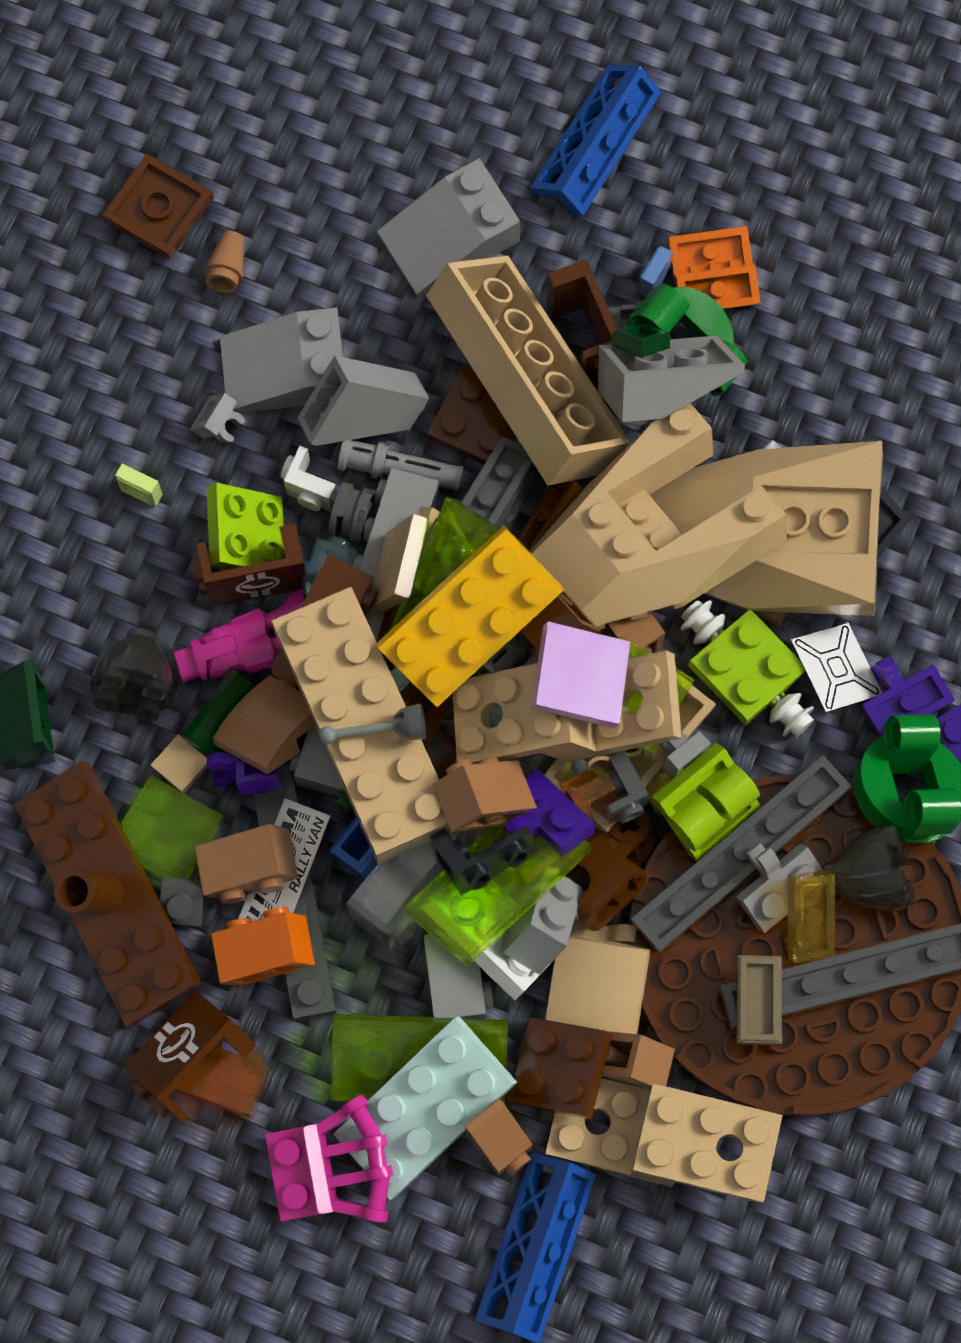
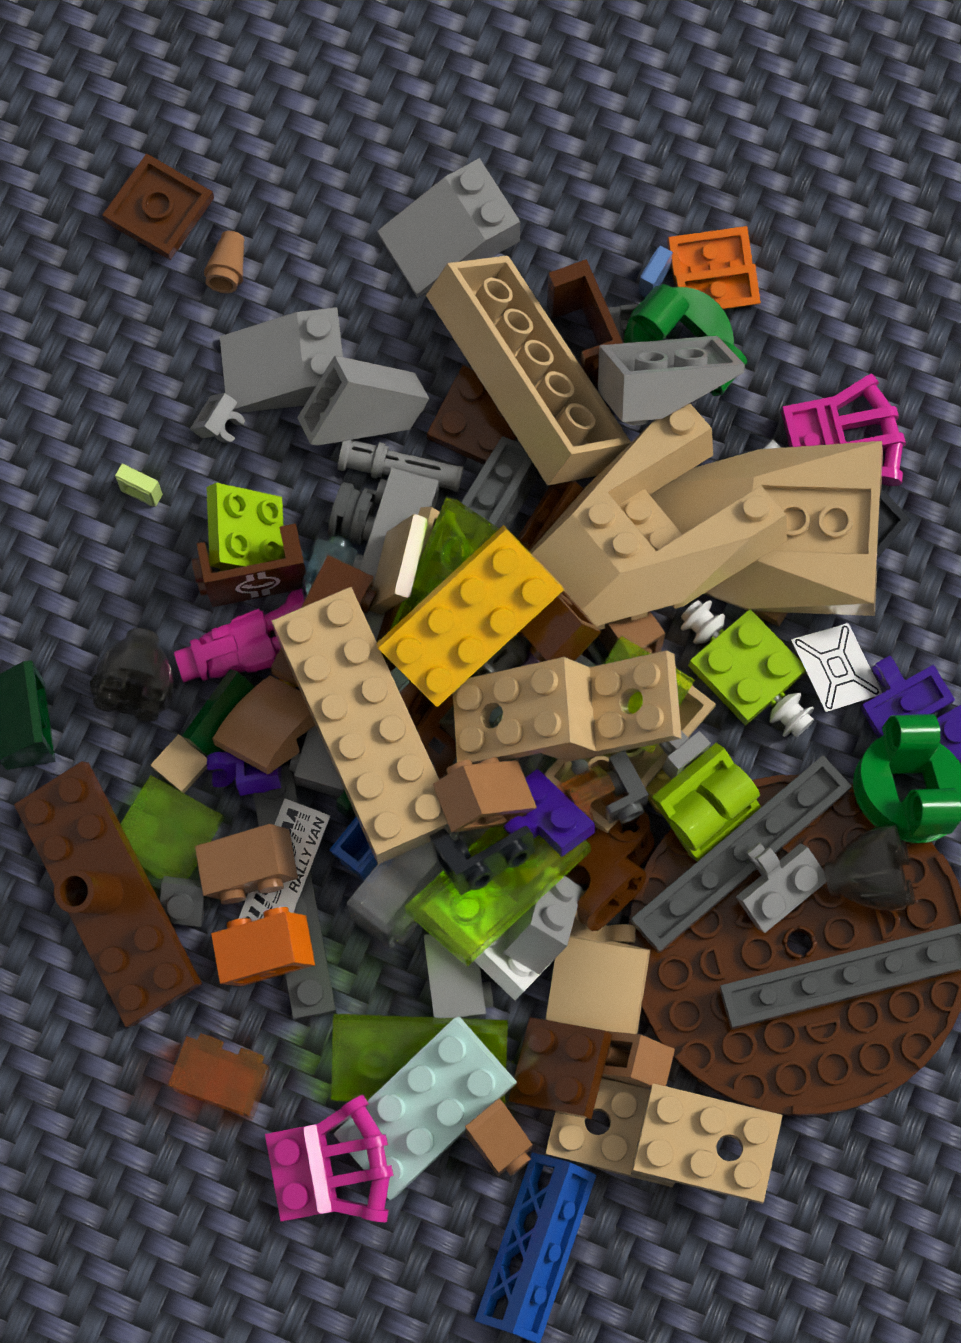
(178, 1049): reddish brown panel -> none
(308, 489): white bracket -> none
(407, 724): hinge -> none
(581, 675): lavender tile -> none
(602, 138): blue fence -> none
(641, 339): dark green tile -> none
(759, 1000): dark tan tile -> none
(811, 916): clear yellow plate -> none
(820, 424): none -> dark pink plate

